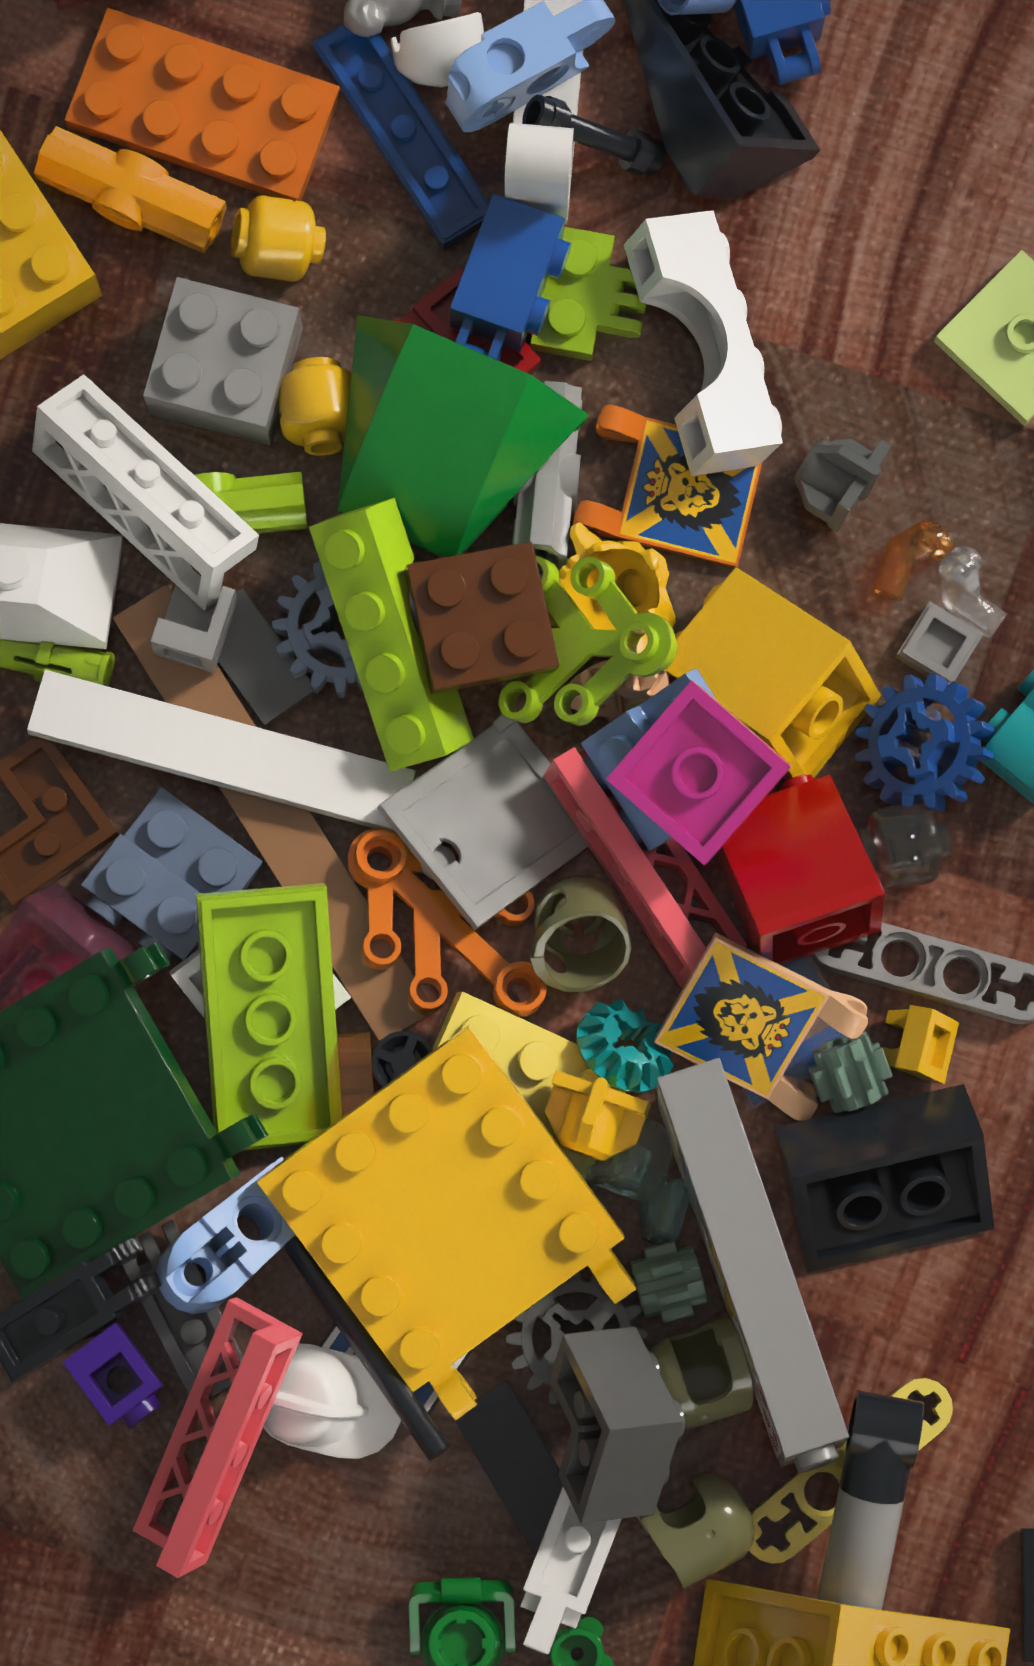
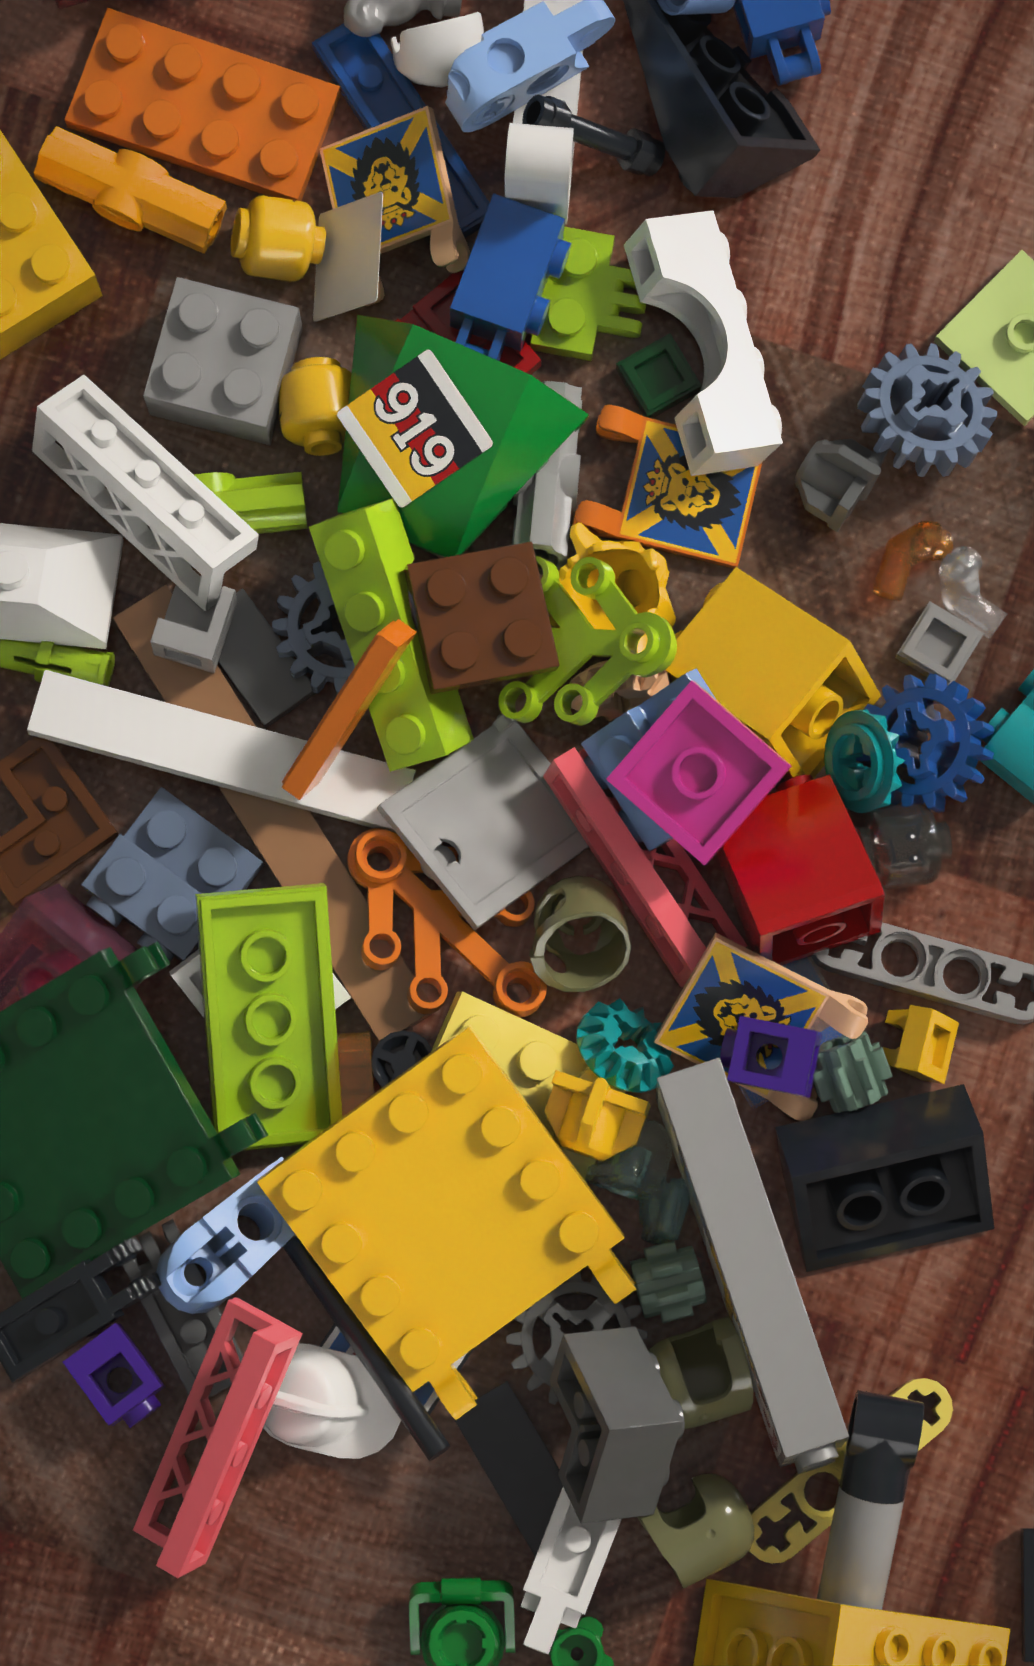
(348, 708): none -> orange tile
(350, 259): none -> white sticker
(409, 168): none -> flag
(415, 428): none -> sticker
(658, 377): none -> dark green tile
(799, 1056): none -> dark purple brick
(858, 785): none -> teal gear
(927, 410): none -> sand blue gear

